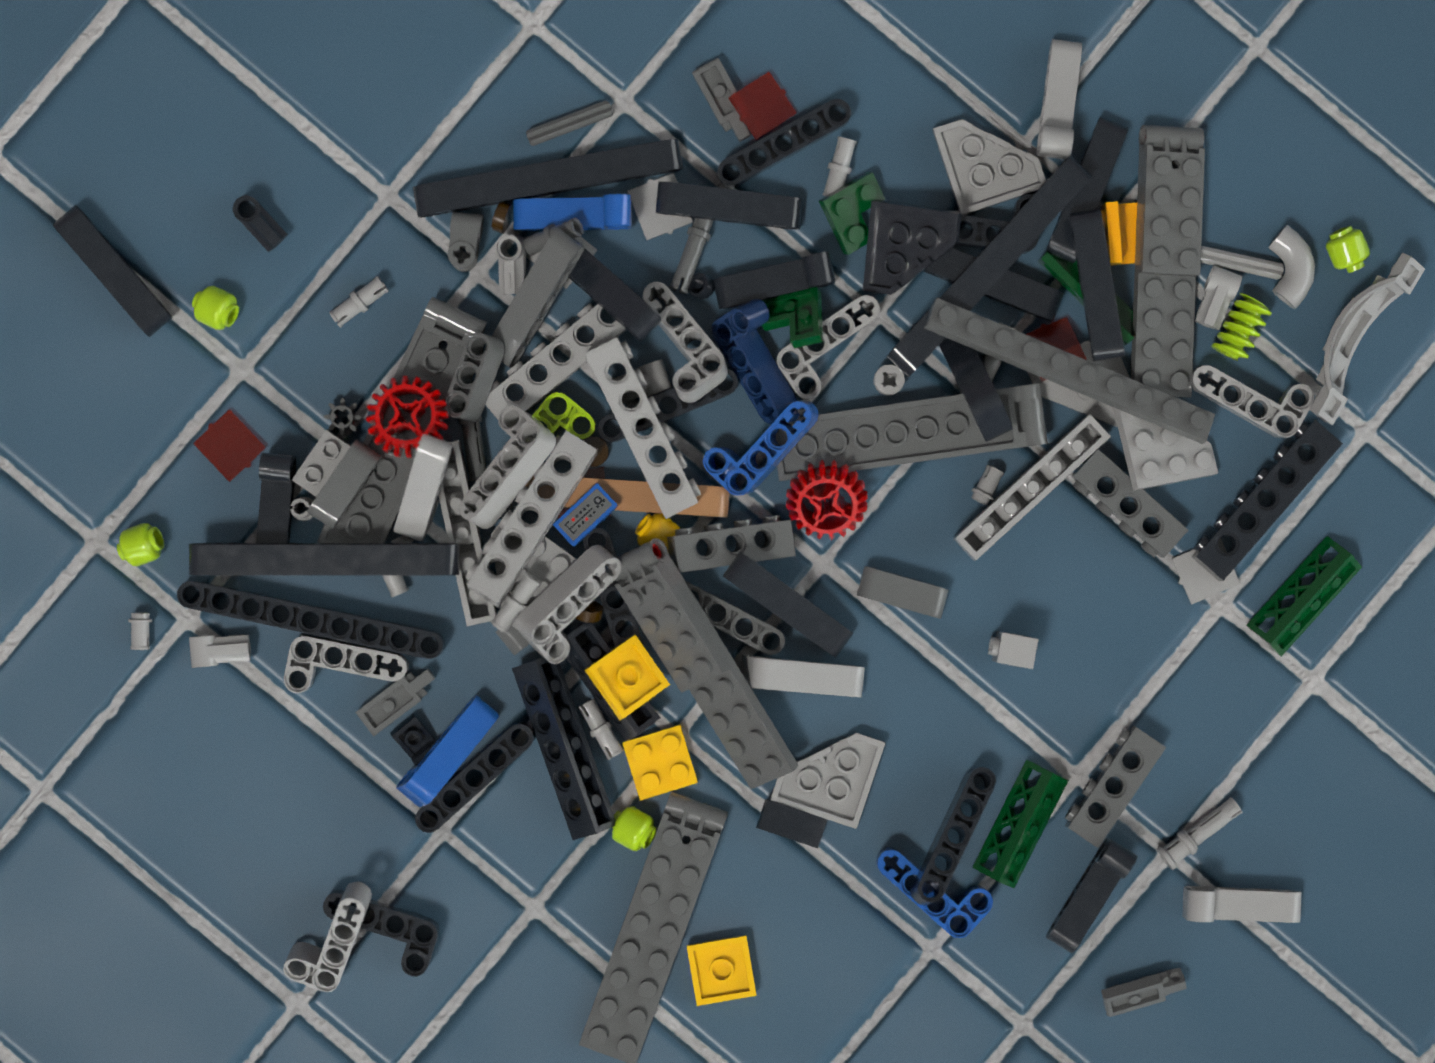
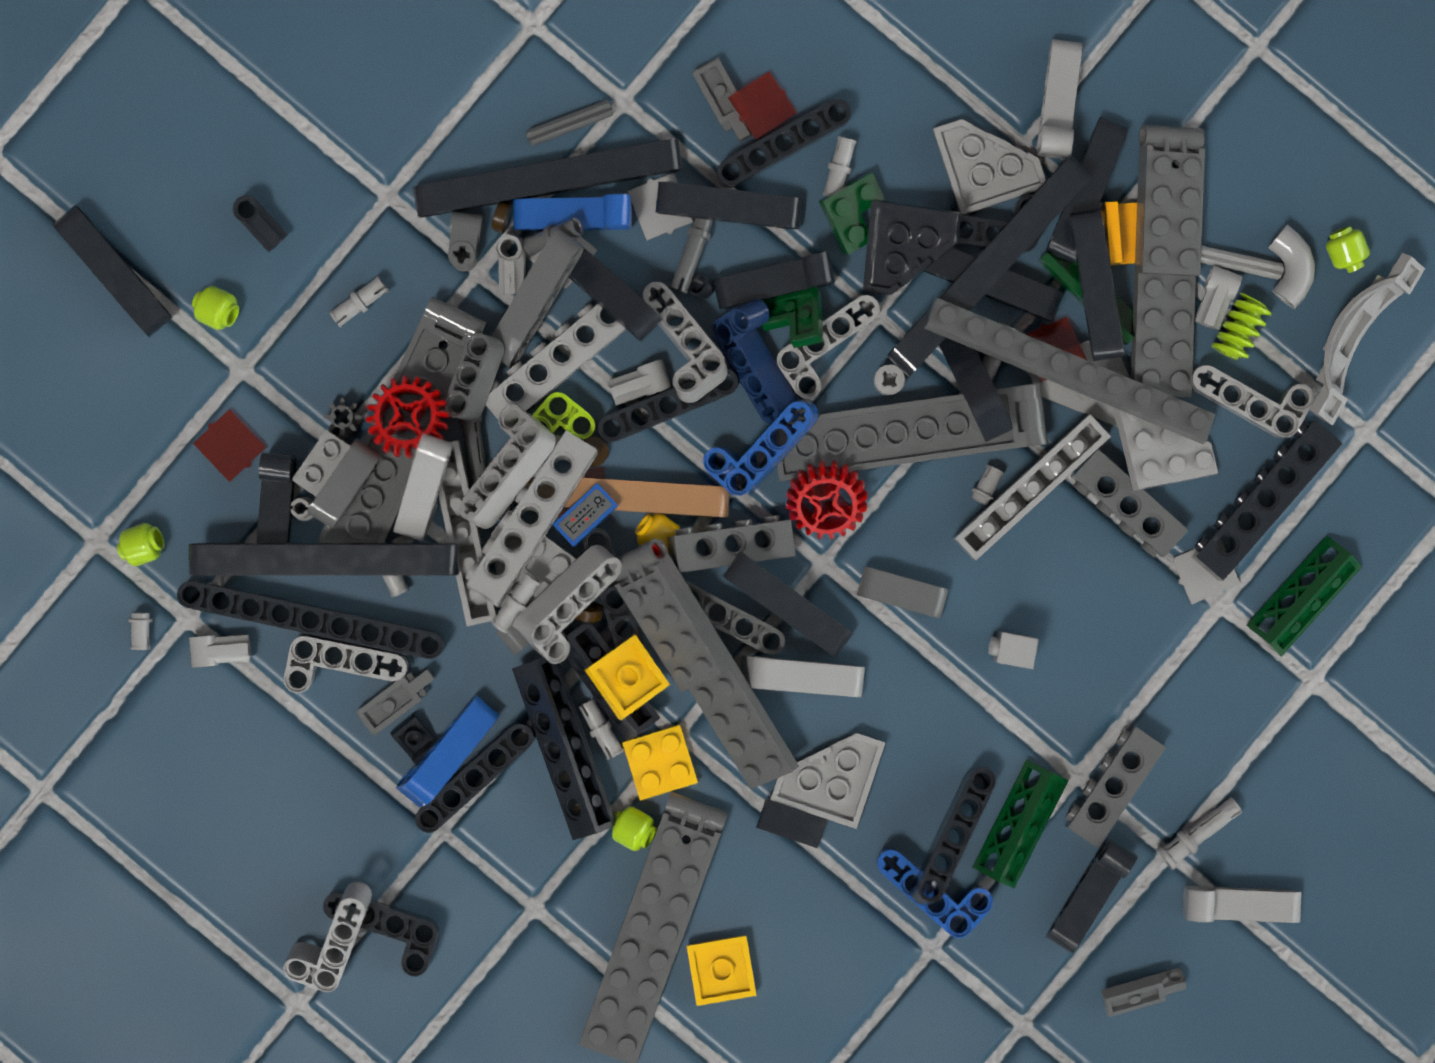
(600, 361): light grey brick -> none

